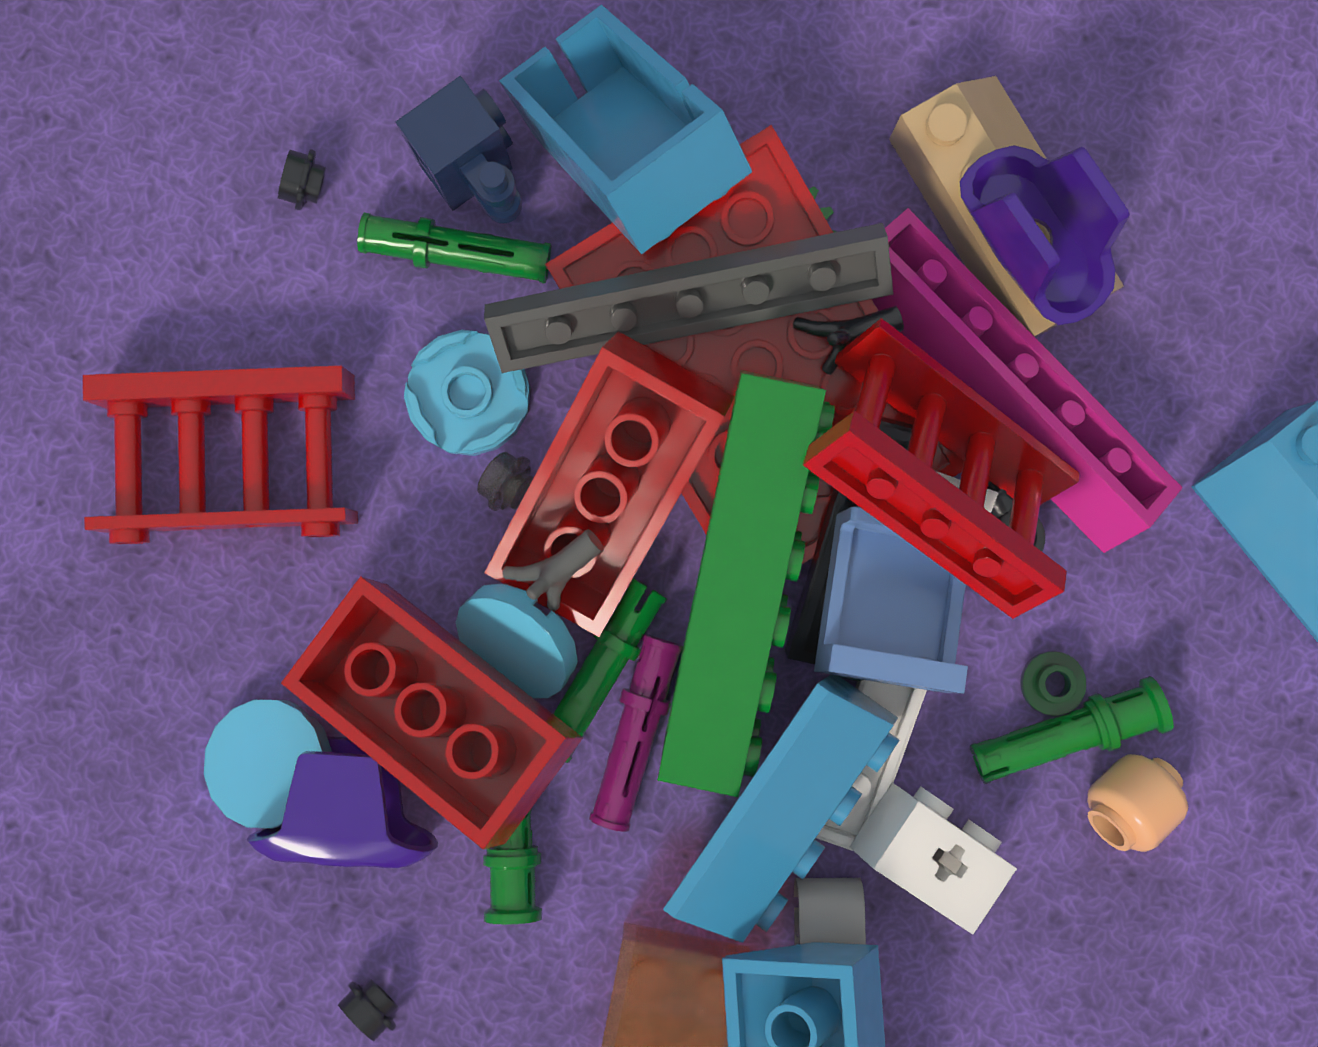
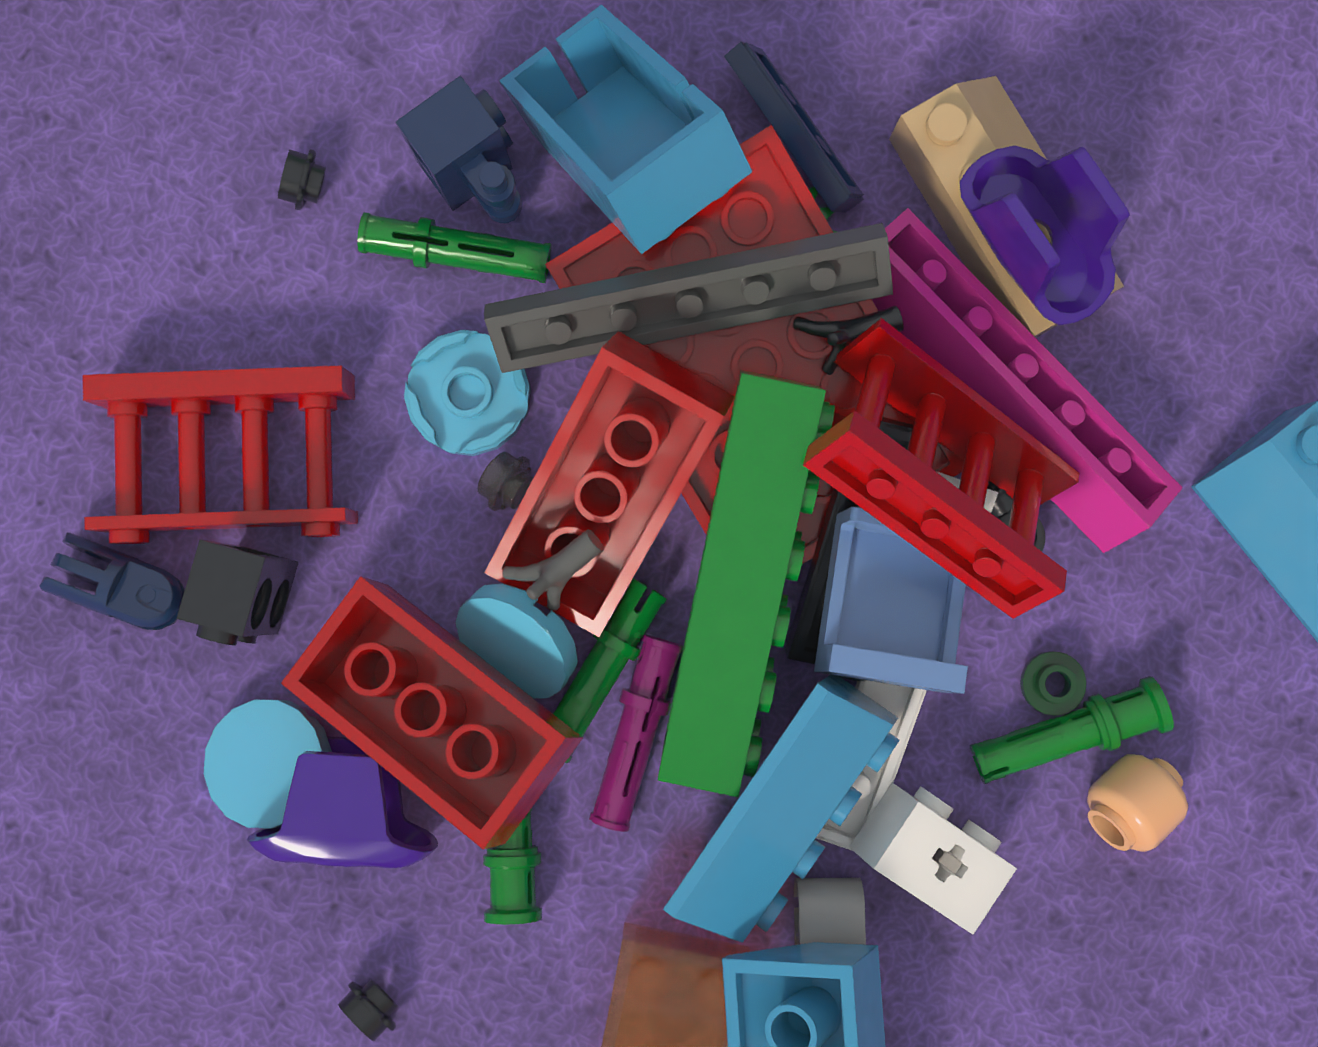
(124, 590): none -> dark blue arm
(236, 592): none -> black brick
(794, 127): none -> dark blue tile

